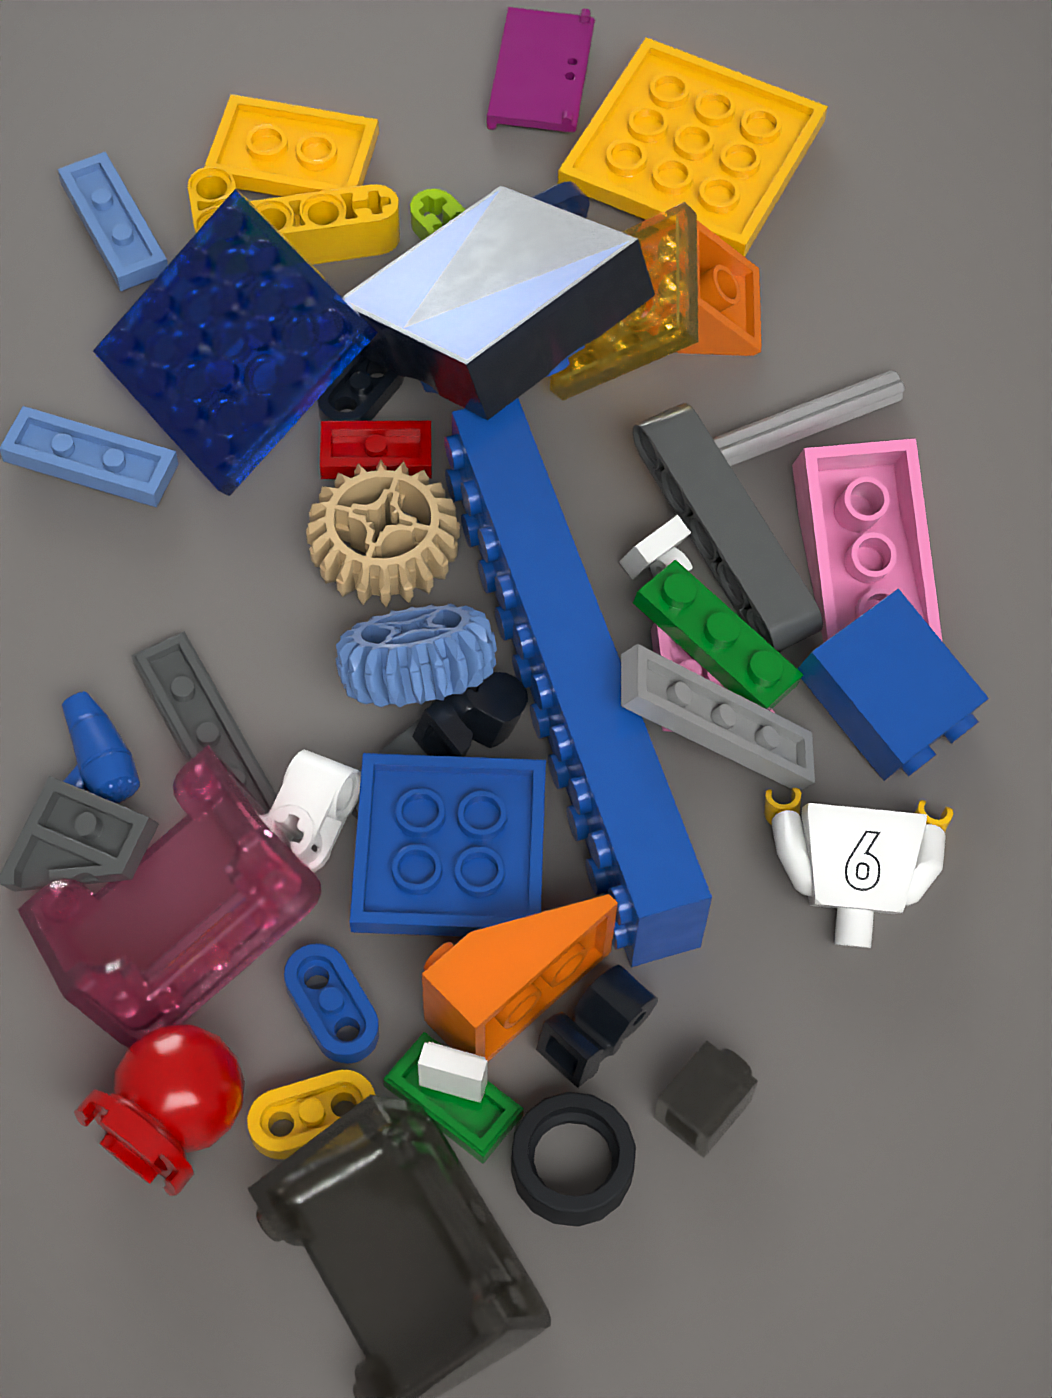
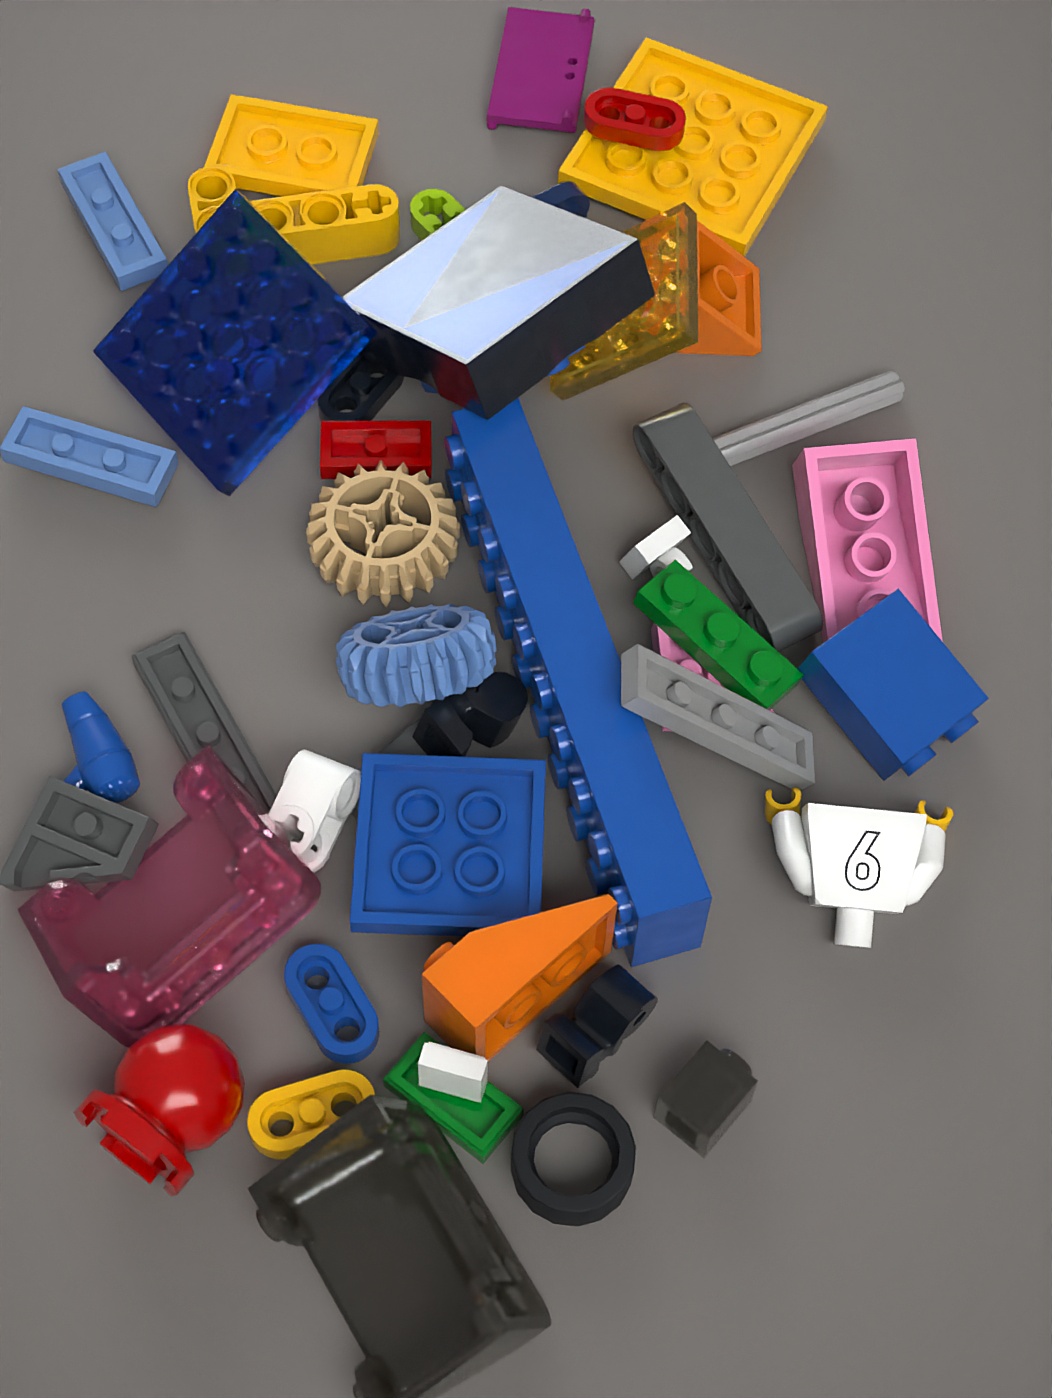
(634, 119): none -> red plate

